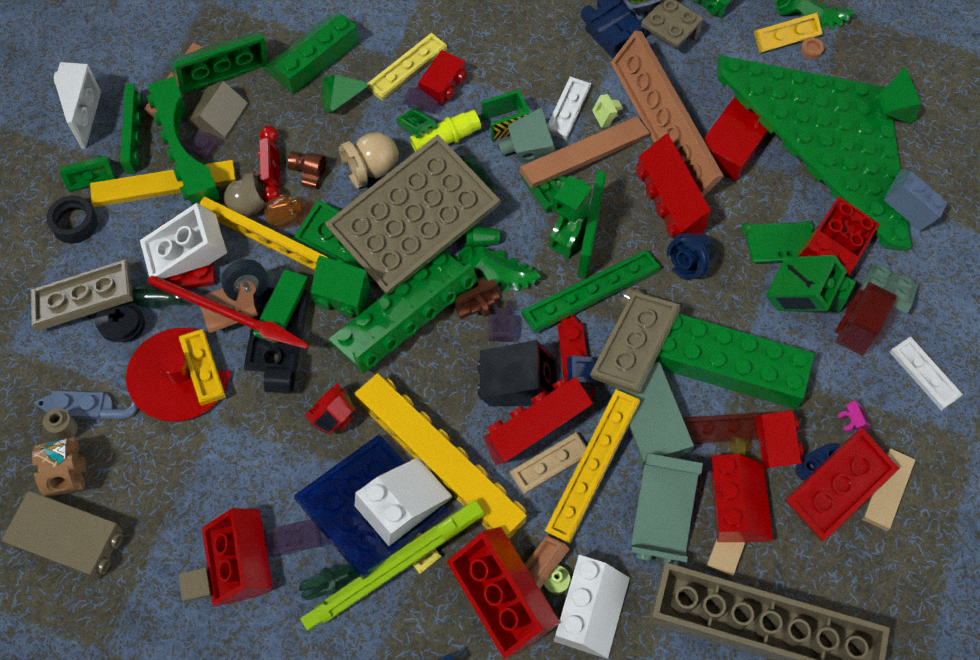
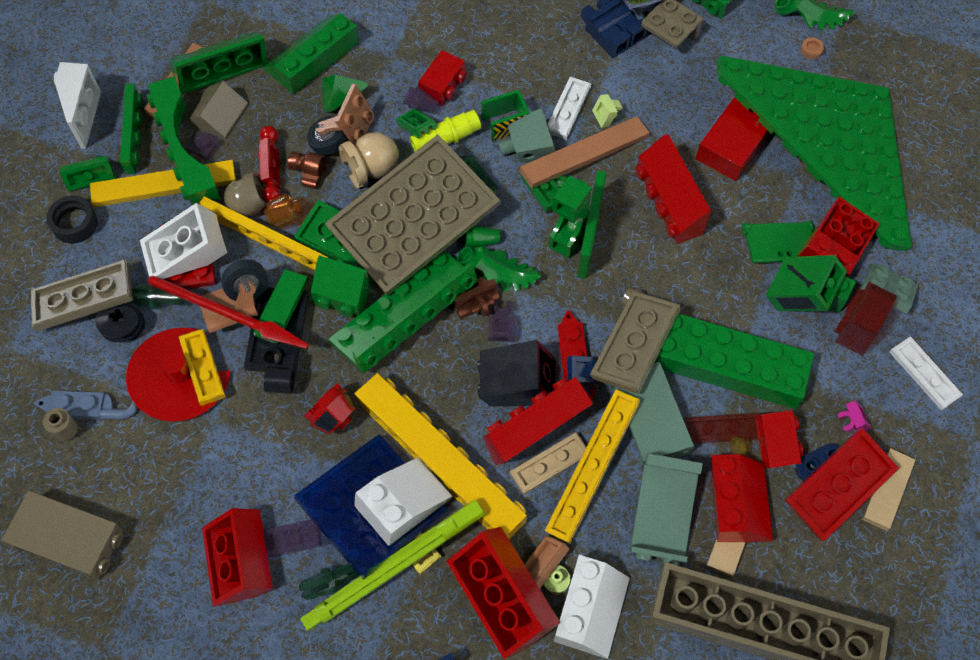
(58, 467): medium nougat brick -> none
(194, 585): dark tan tile -> none
(349, 124): none -> nougat plate
(406, 66): light yellow tile -> none
(590, 291): green tile -> none
(662, 108): nougat plate -> none
(692, 255): dark blue cone -> none
(788, 32): yellow tile -> none
(900, 98): green slope -> none
(915, 199): sand blue slope -> none

